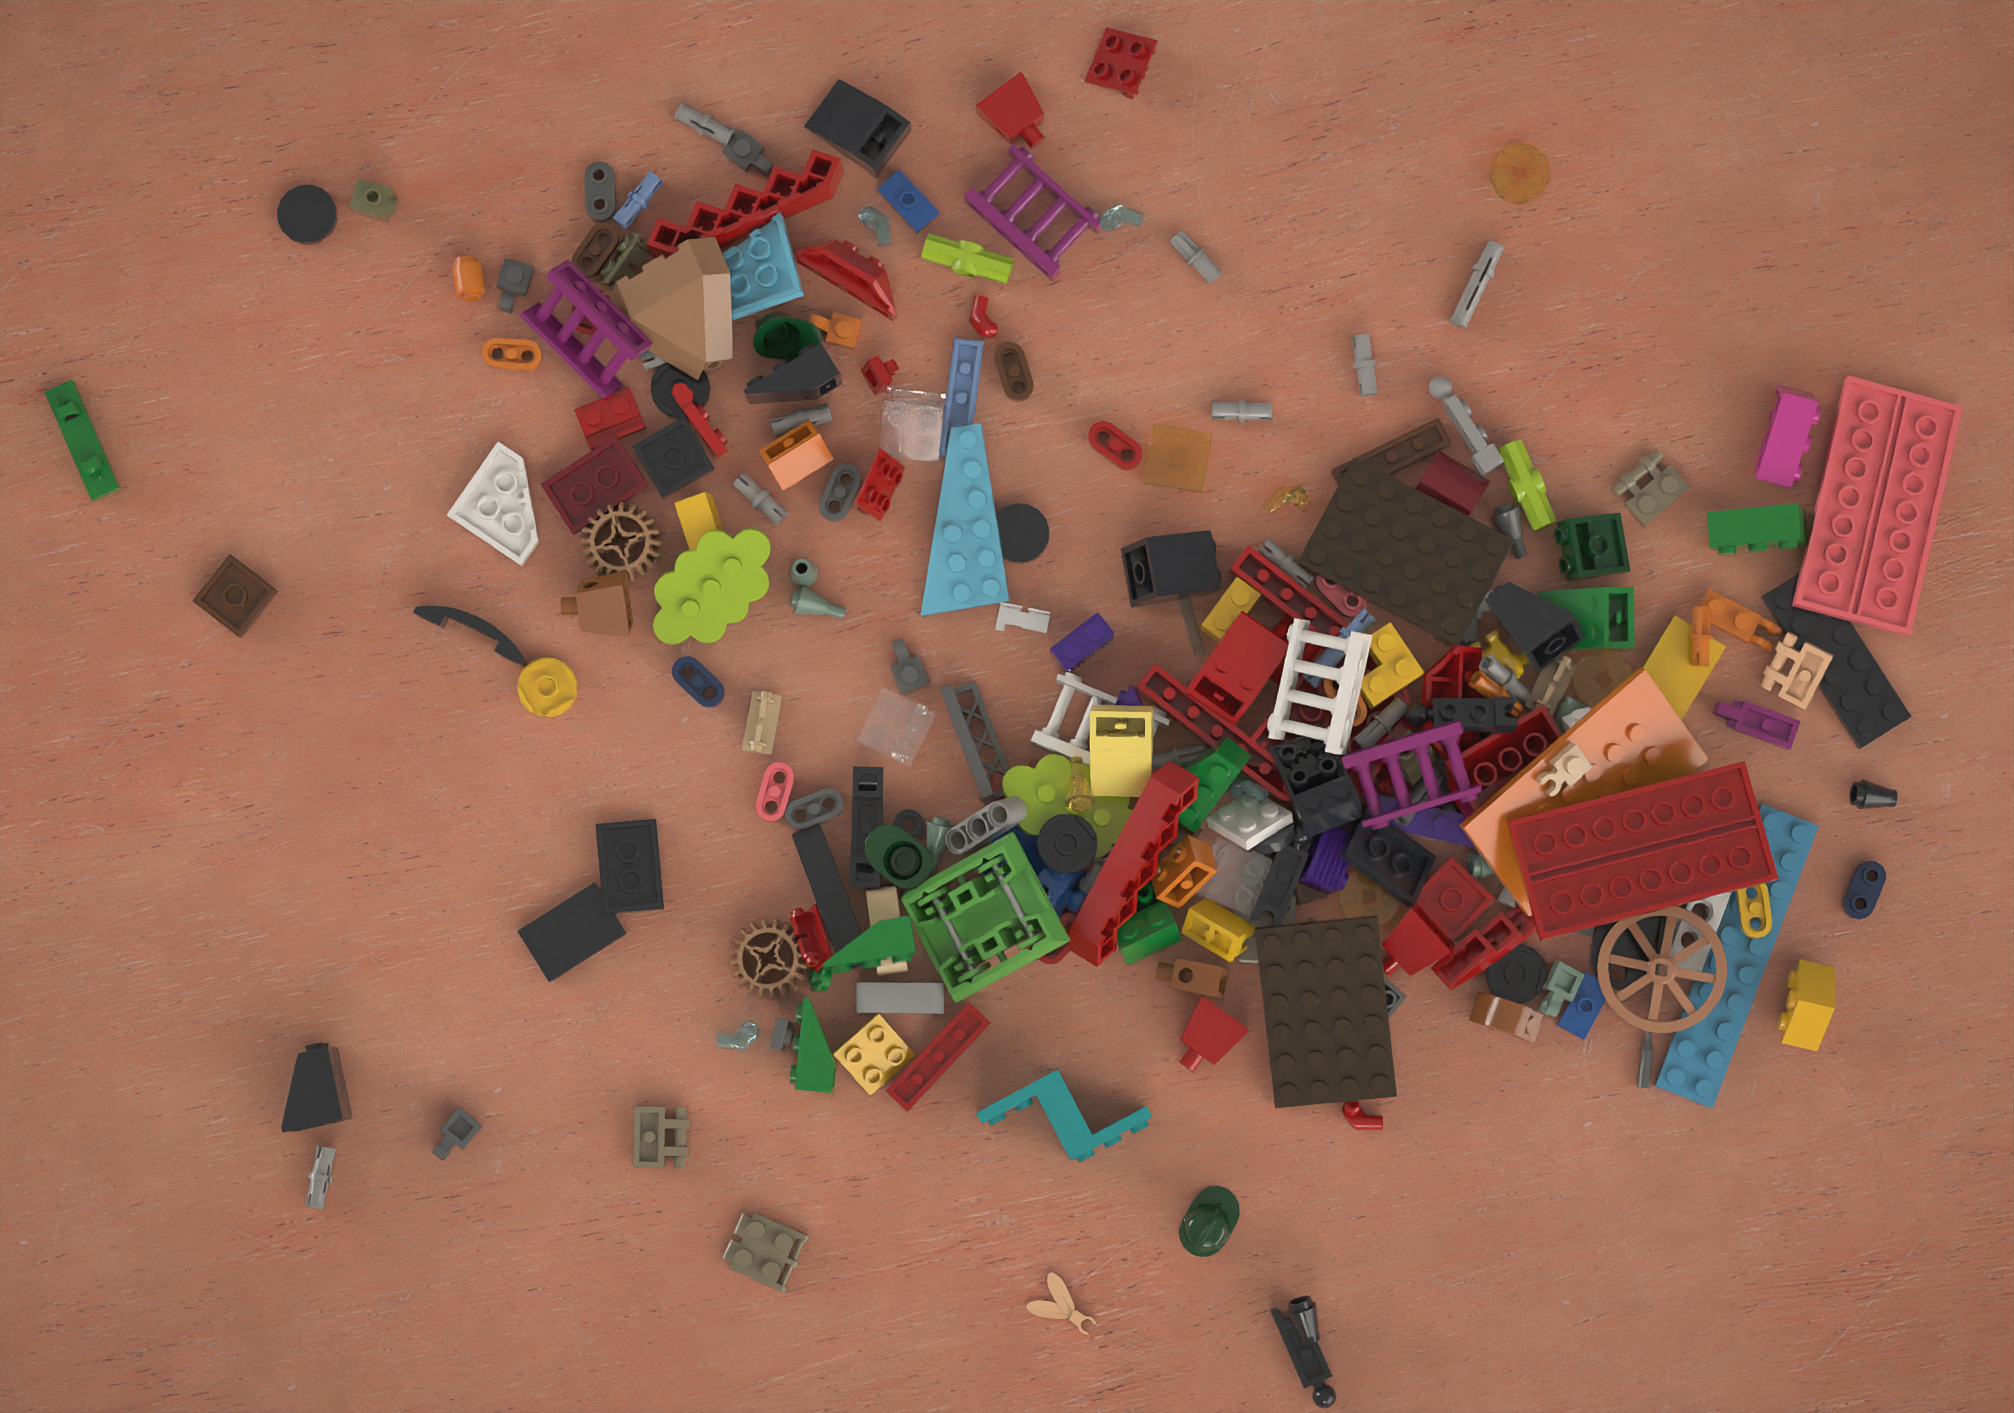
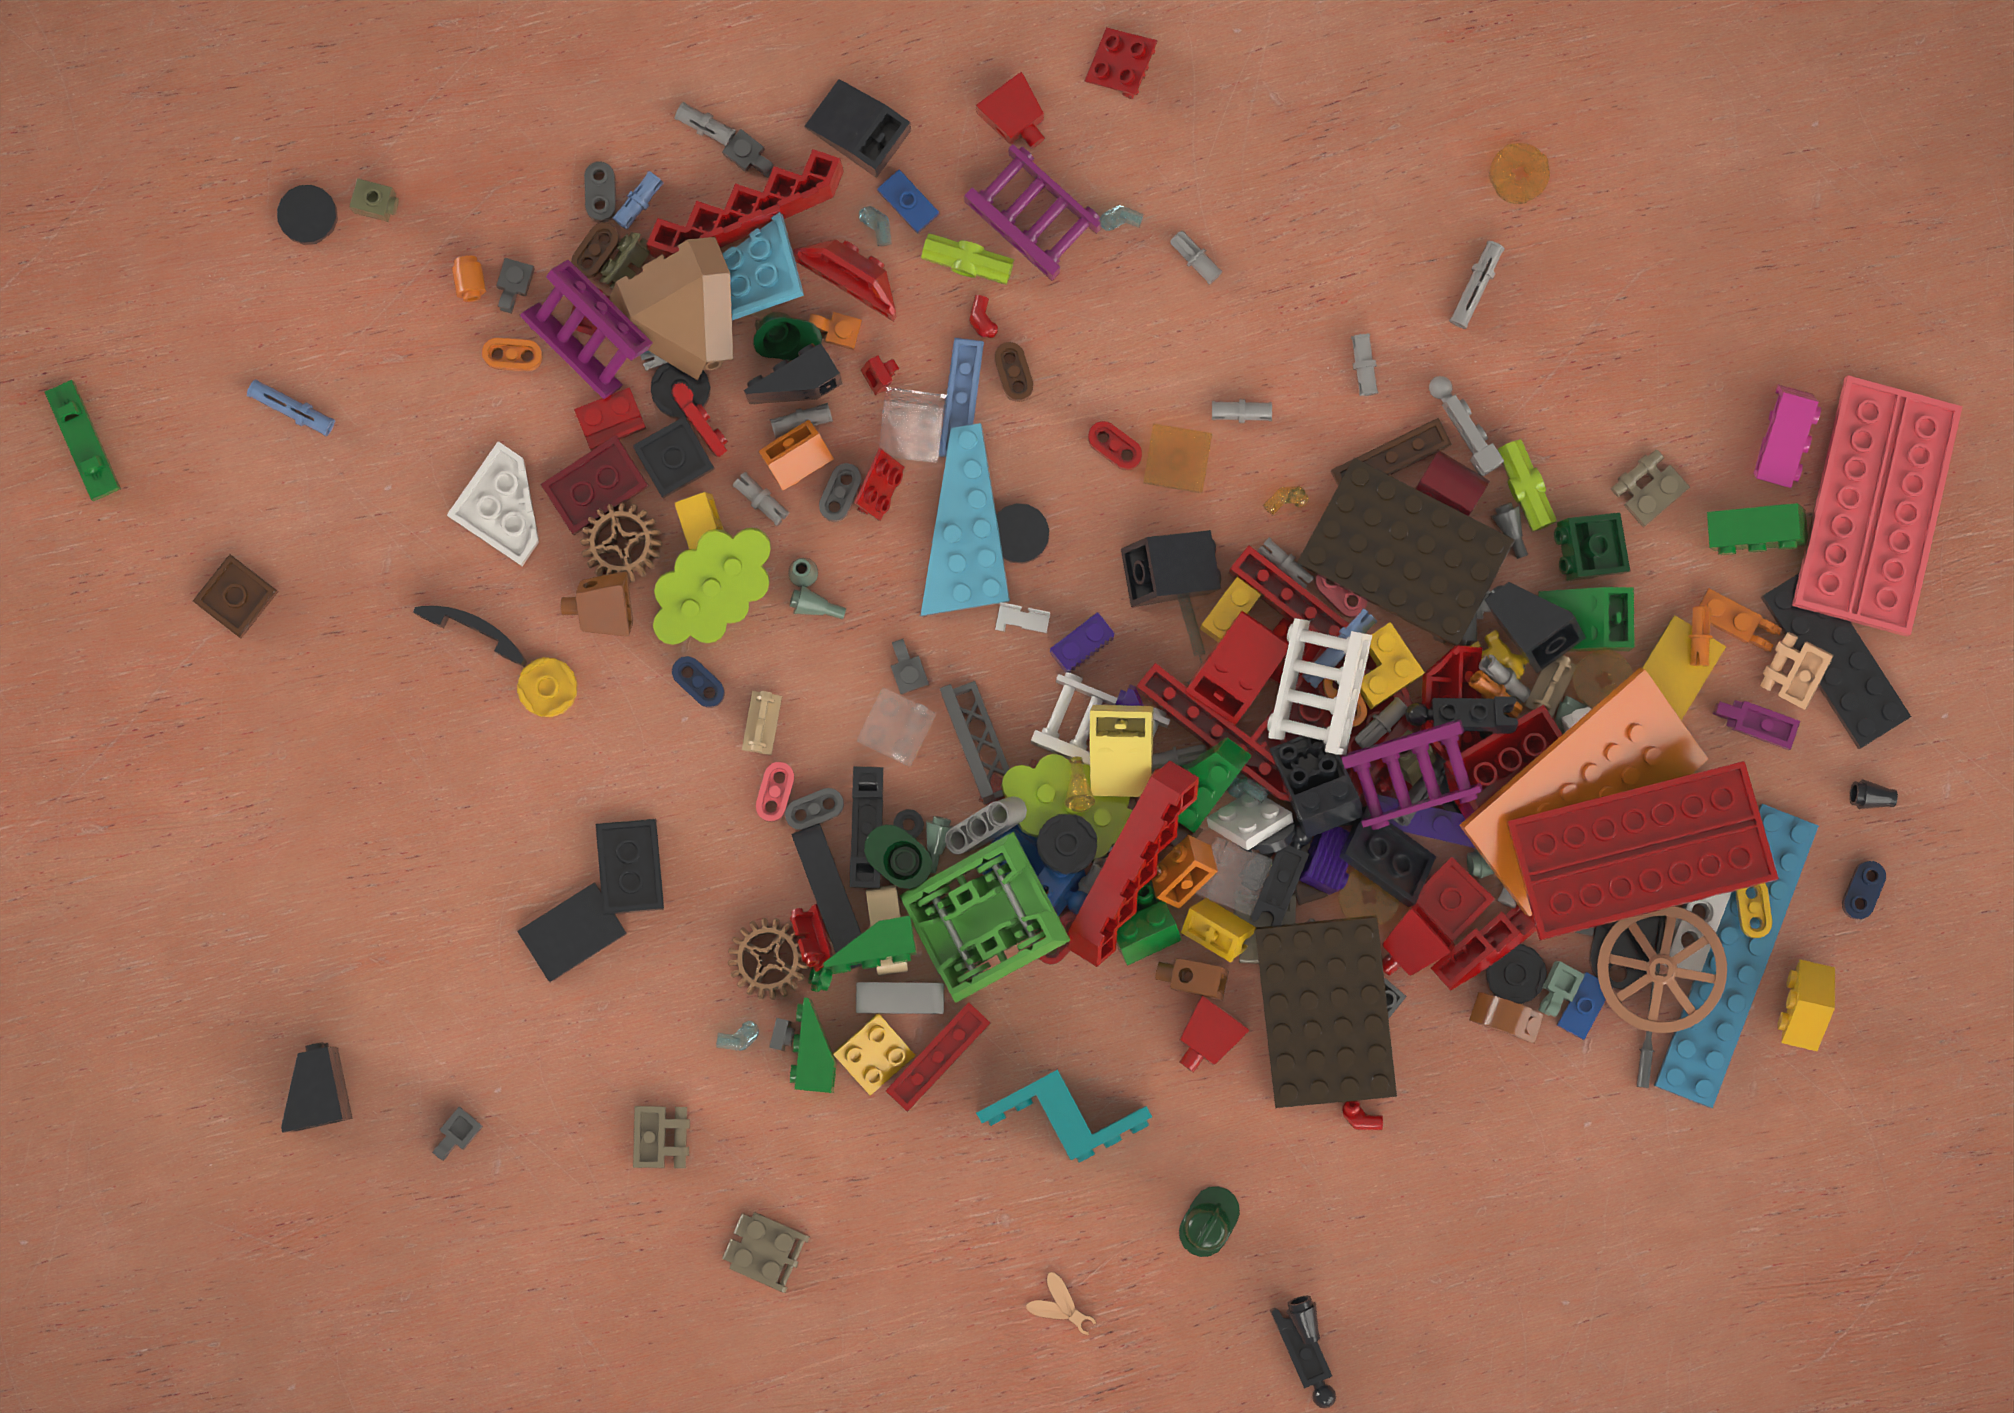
(320, 423): none -> medium blue pin
(320, 1177): light grey pin -> none
(1567, 768): tan plate -> none

